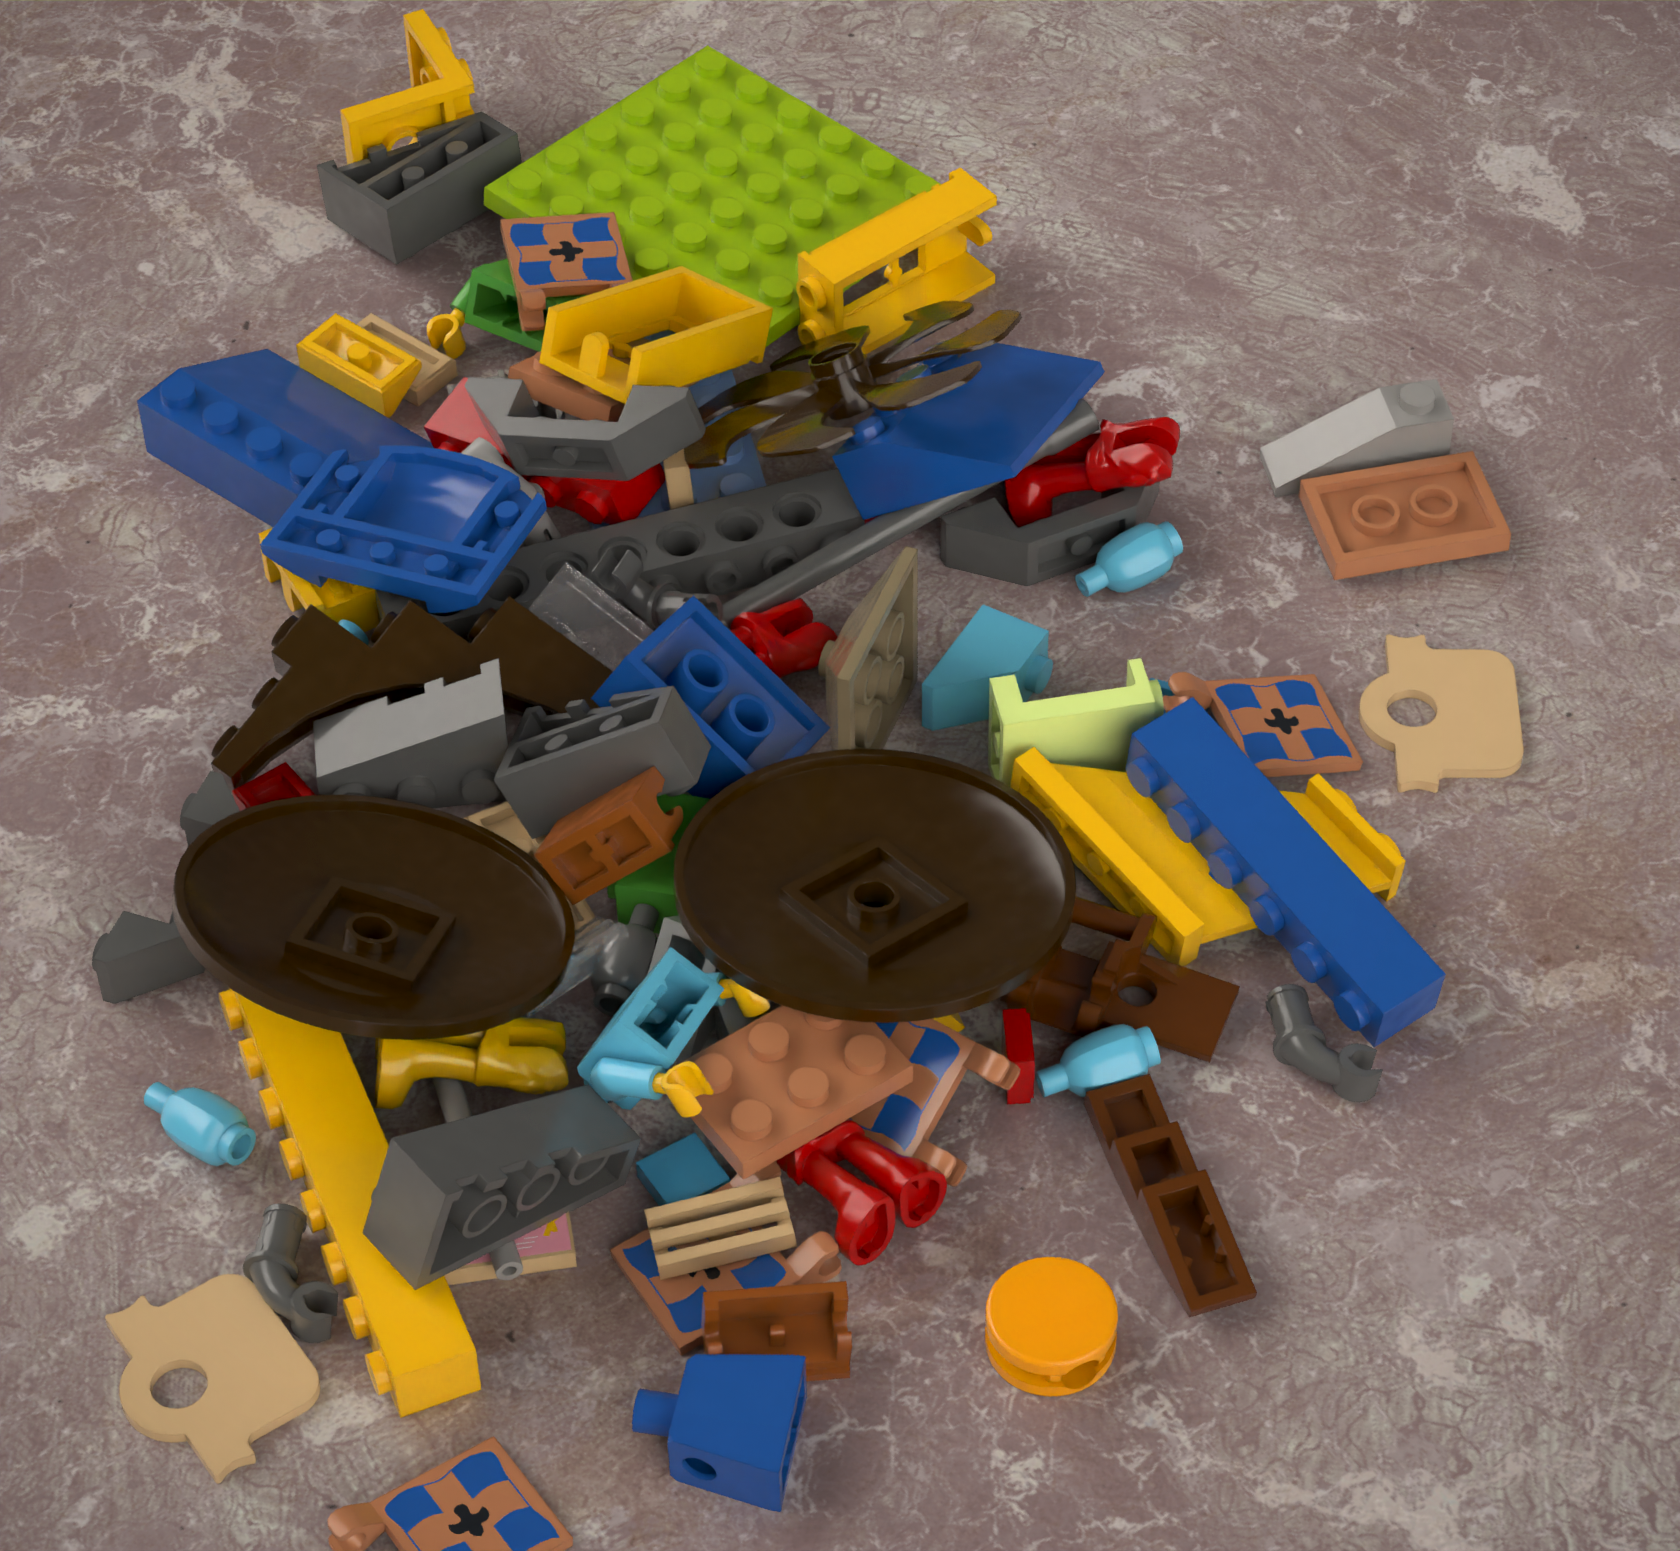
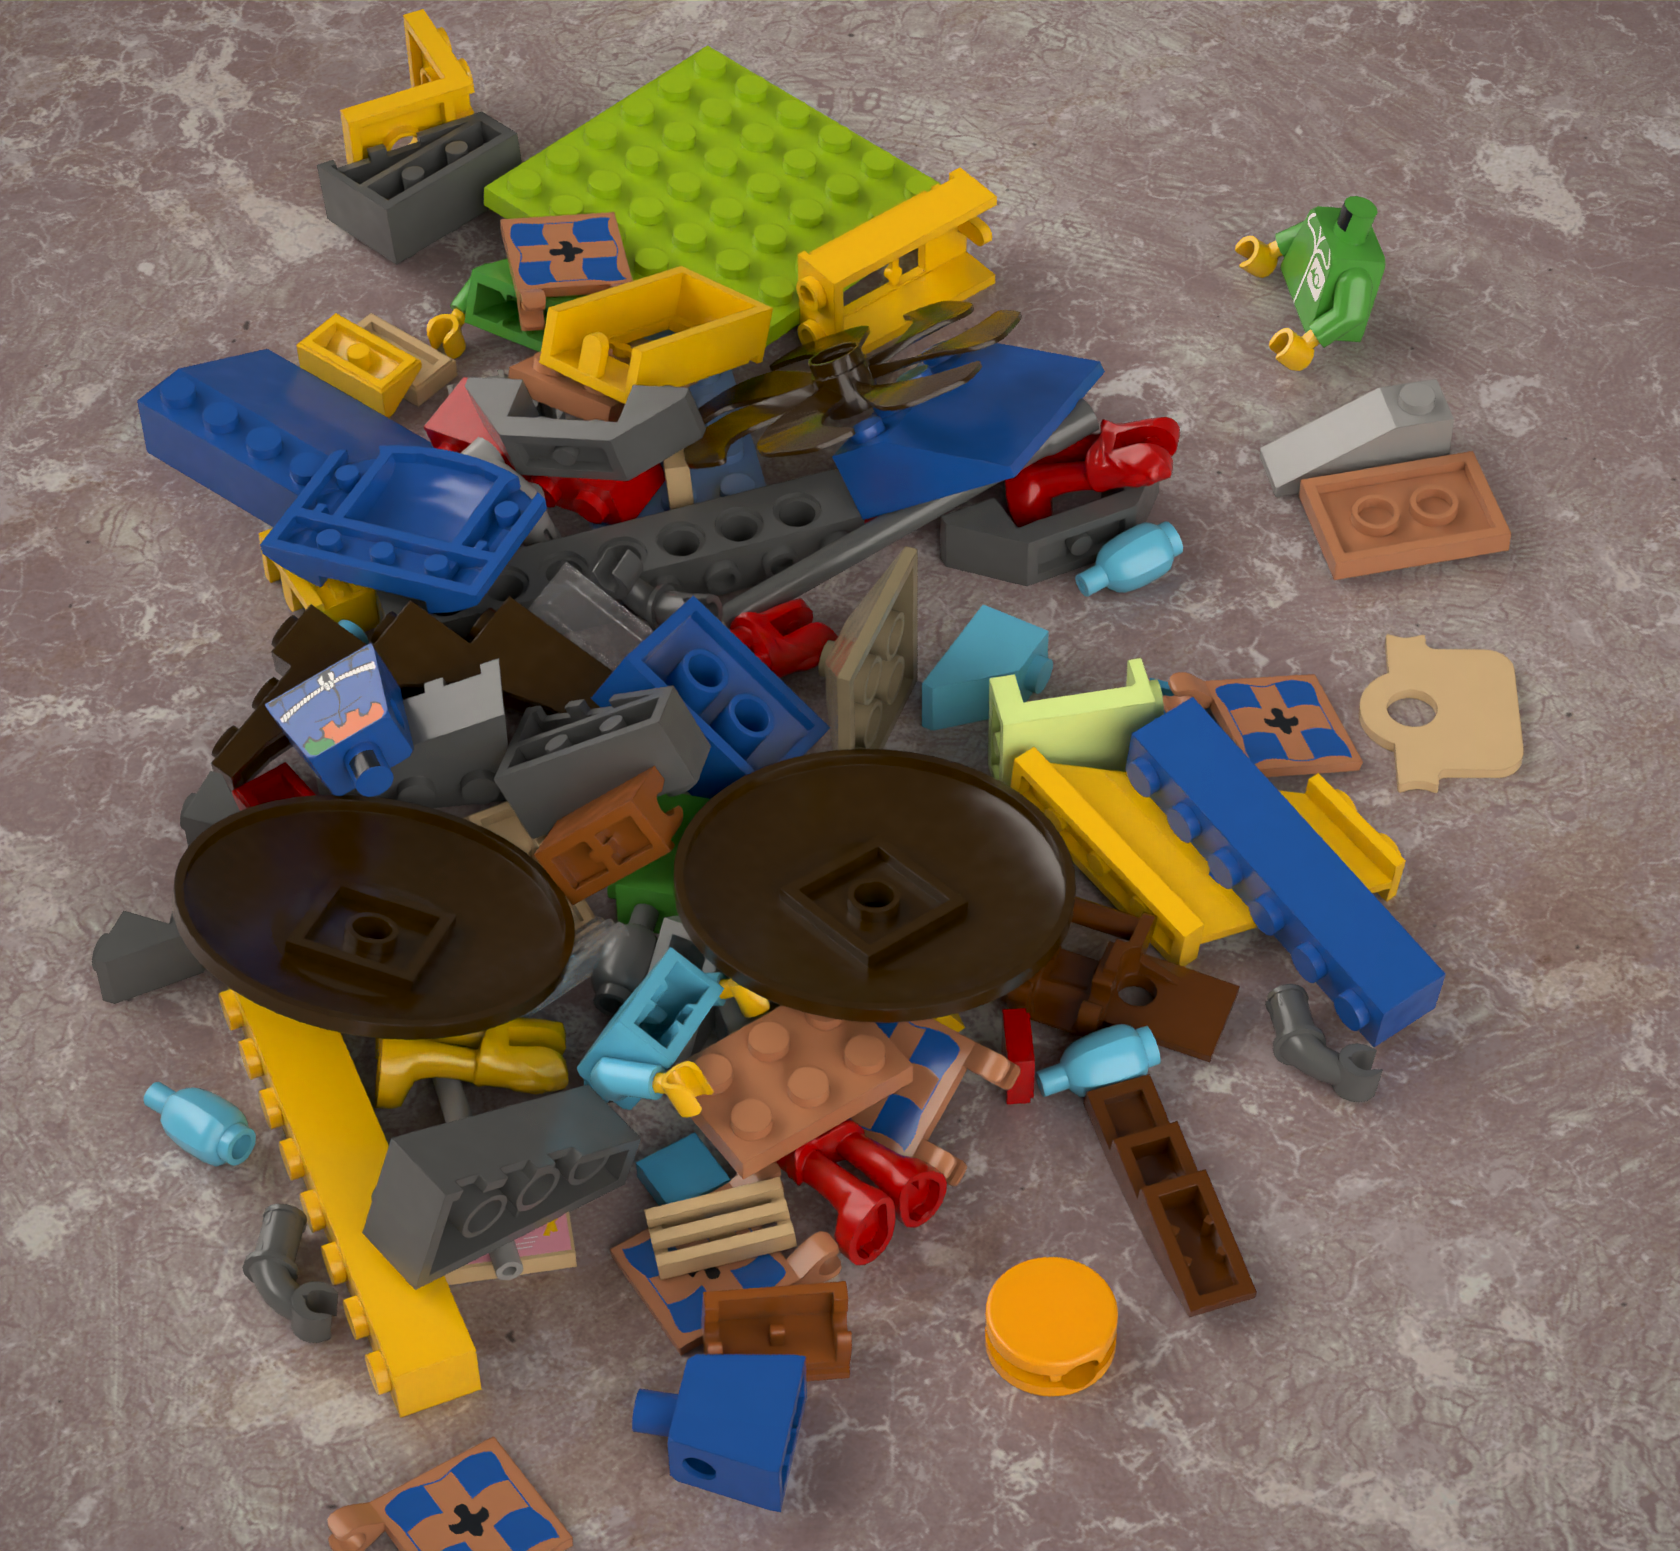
(241, 1348): tan piece -> none
(348, 723): none -> blue torso
(1331, 274): none -> bright green torso

